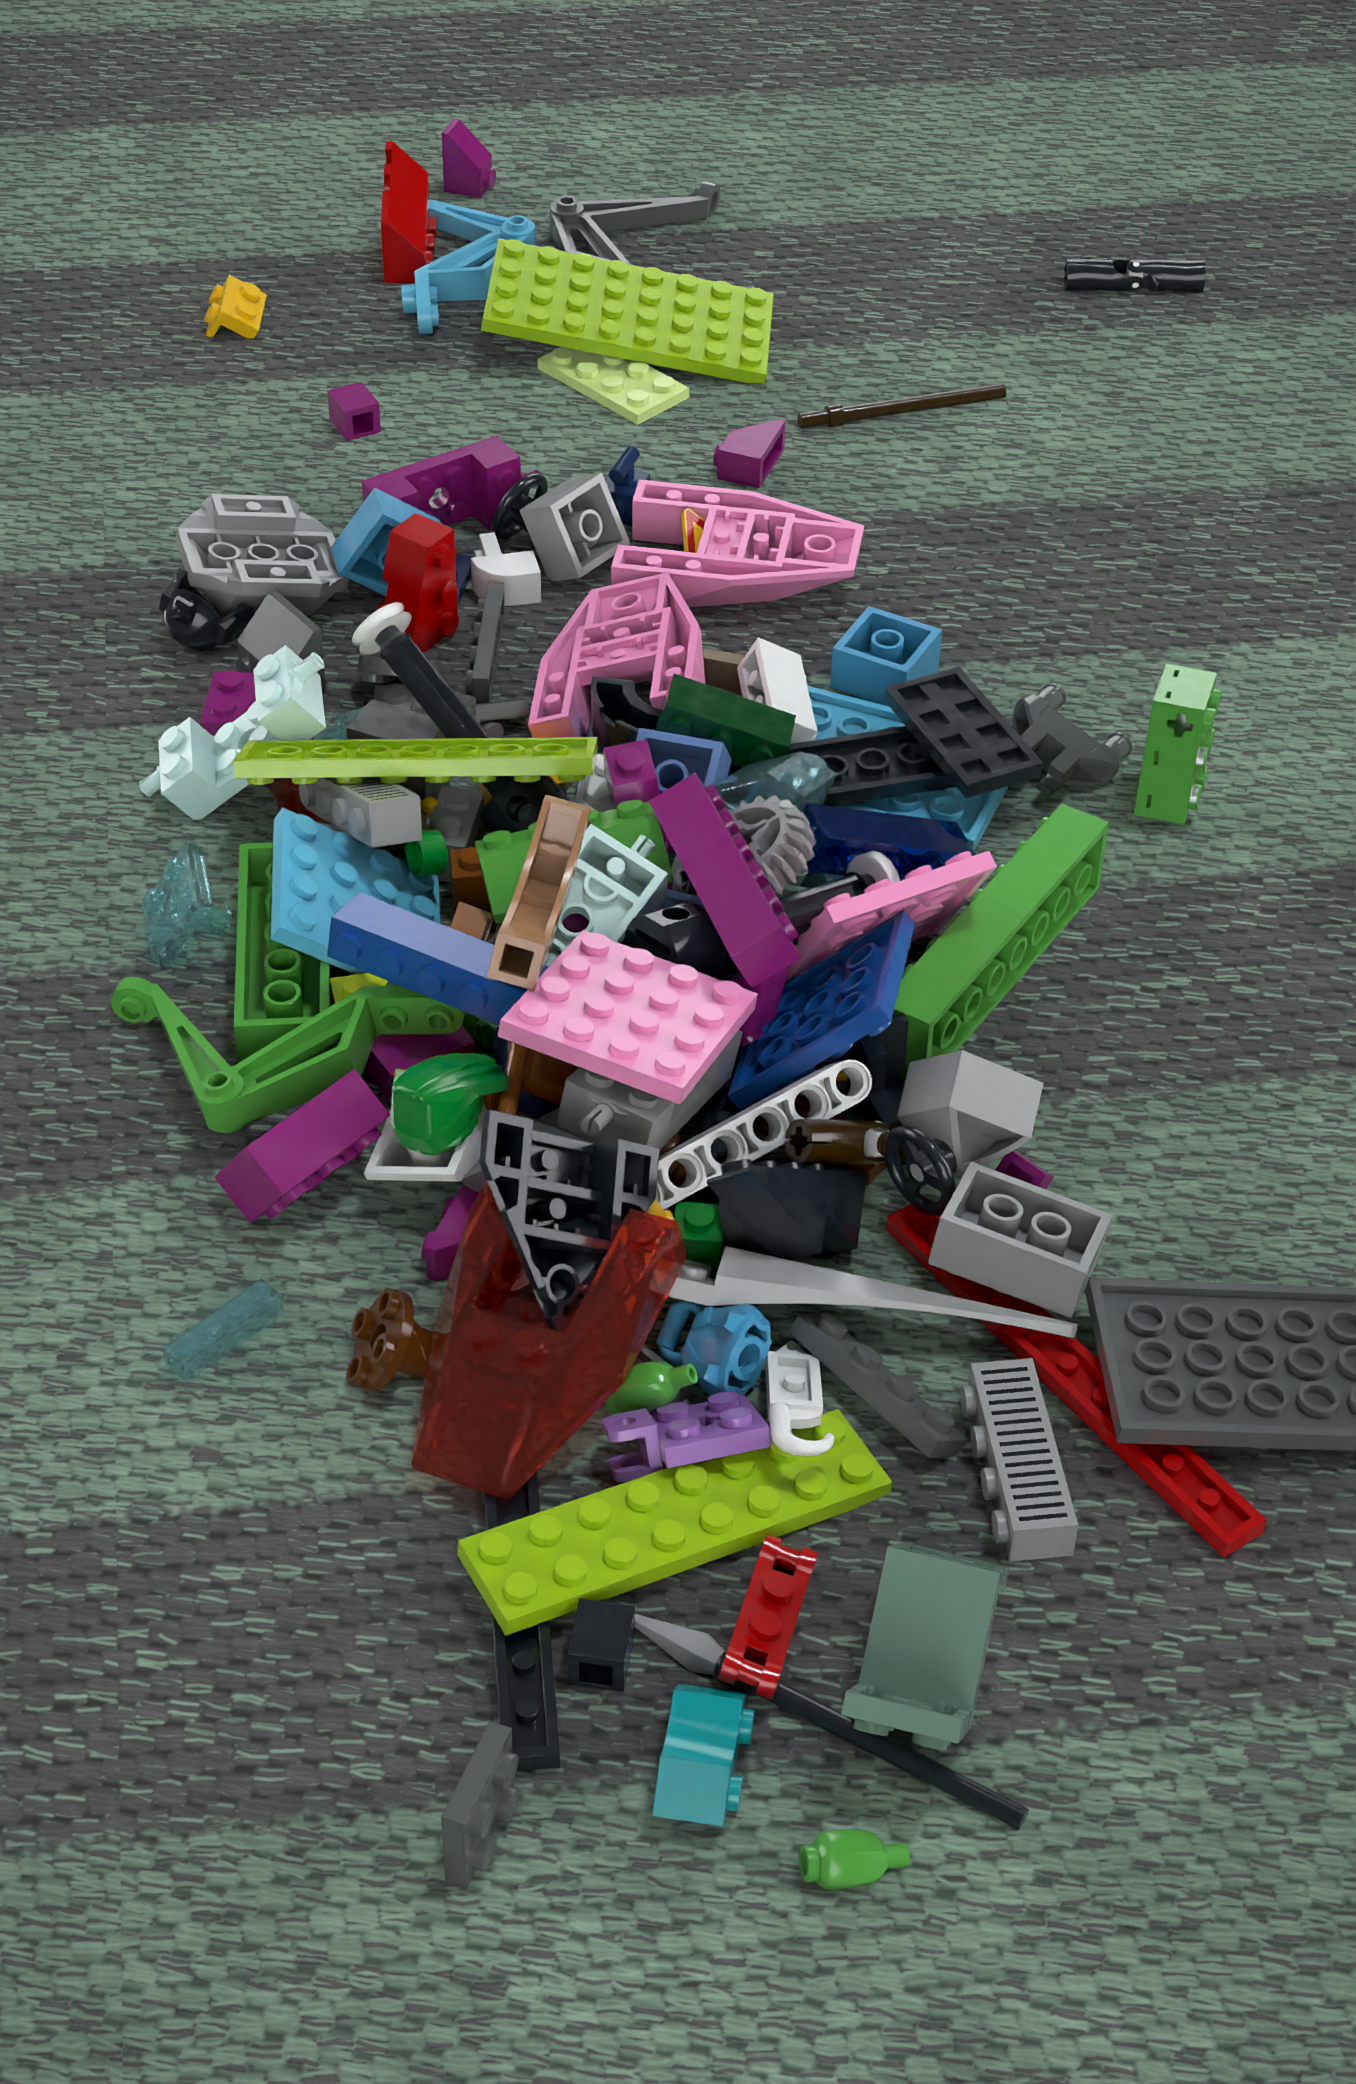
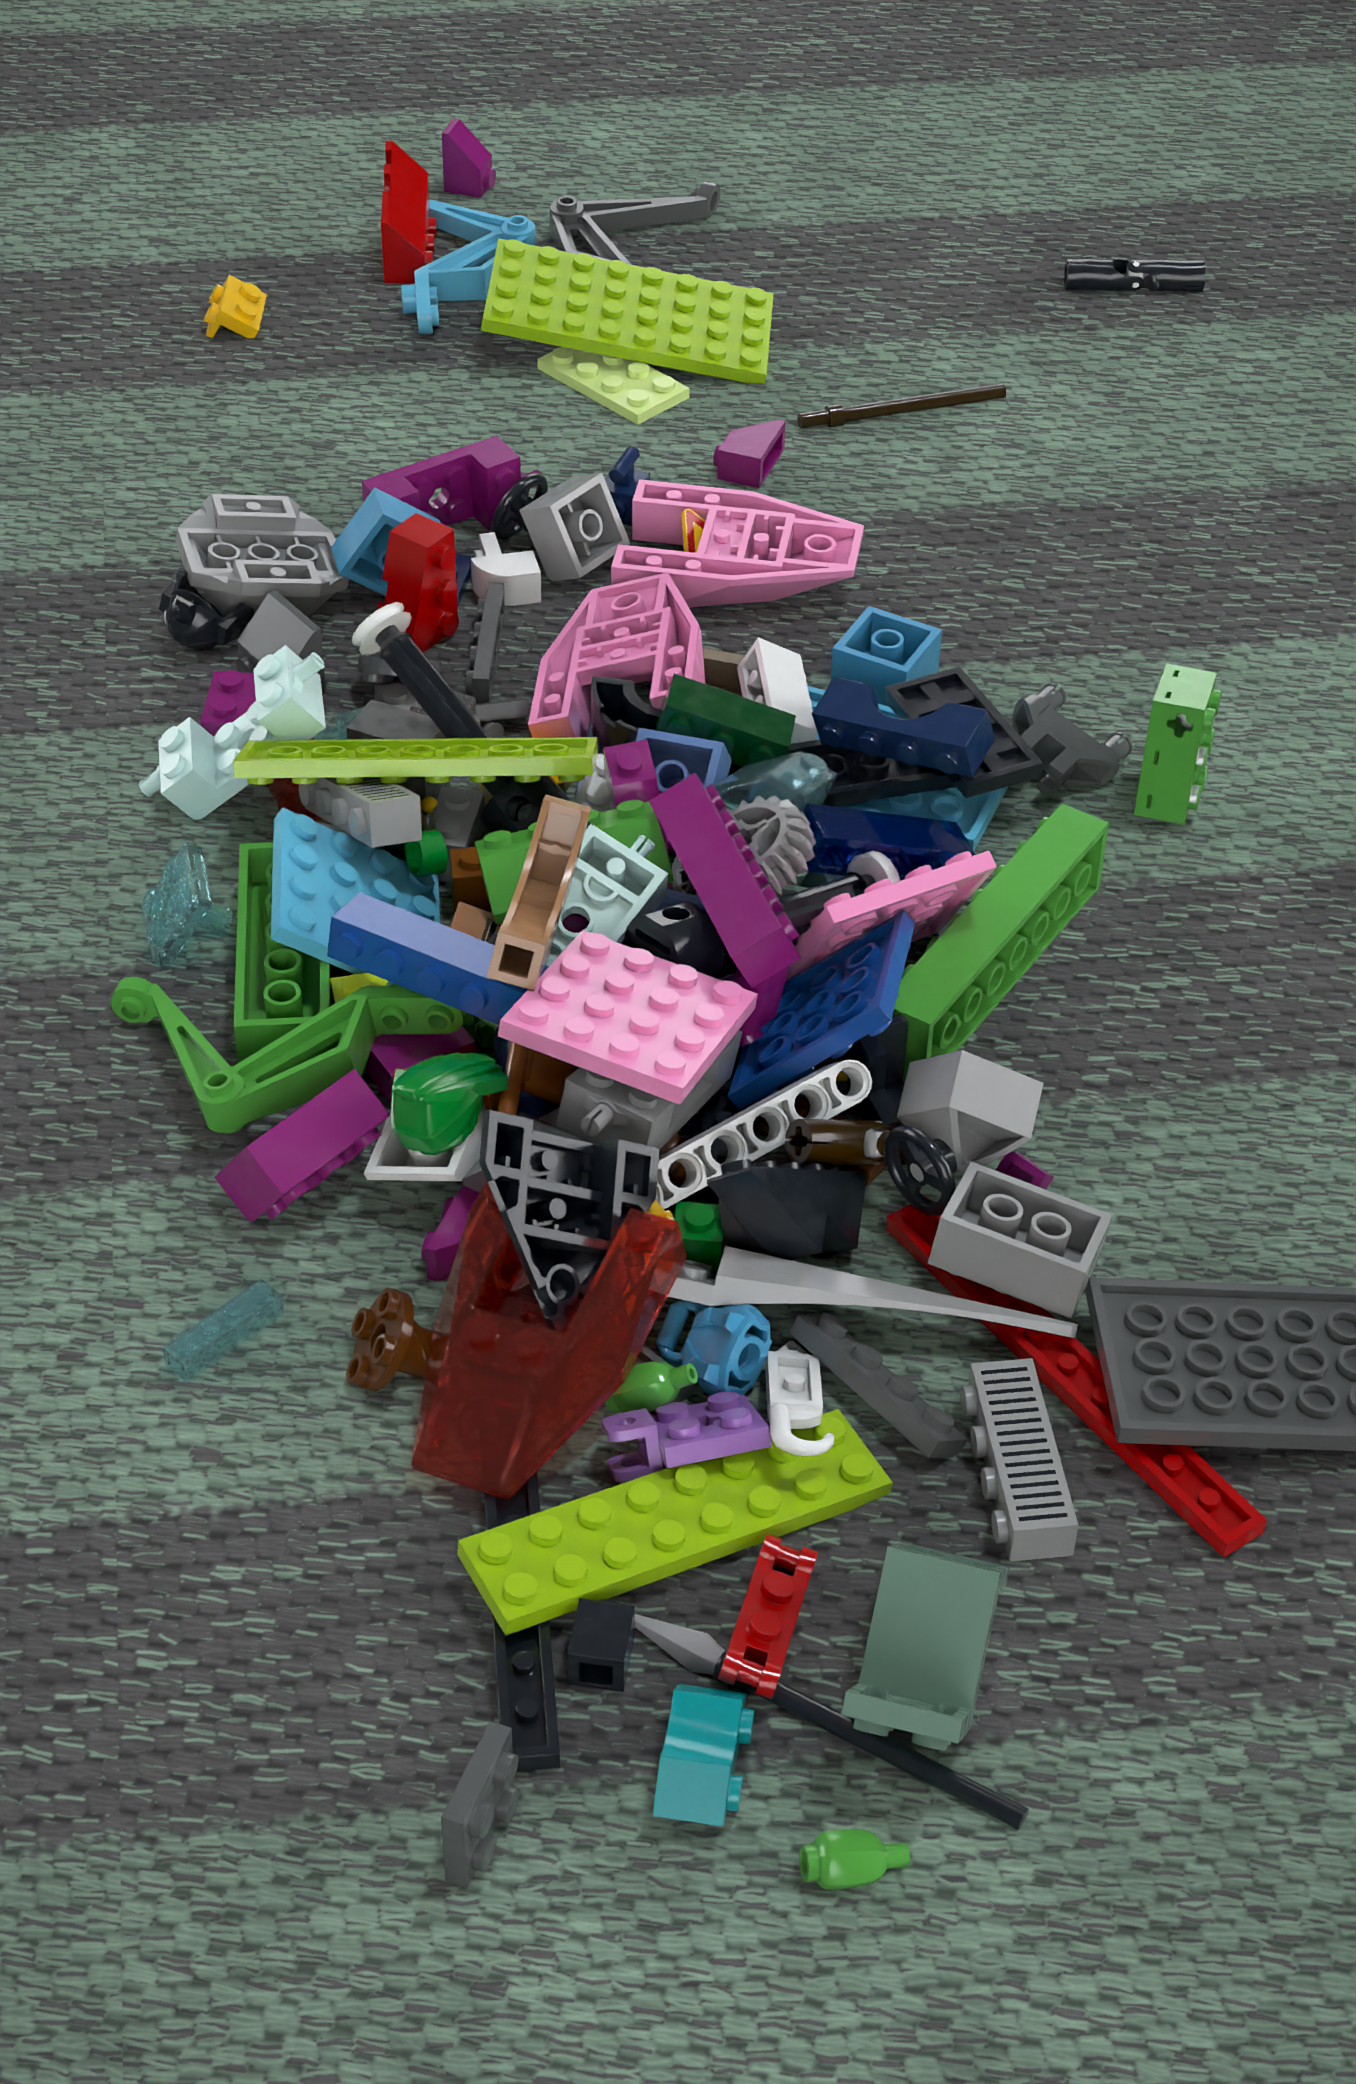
(354, 411): magenta brick -> none
(946, 740): none -> dark blue arch

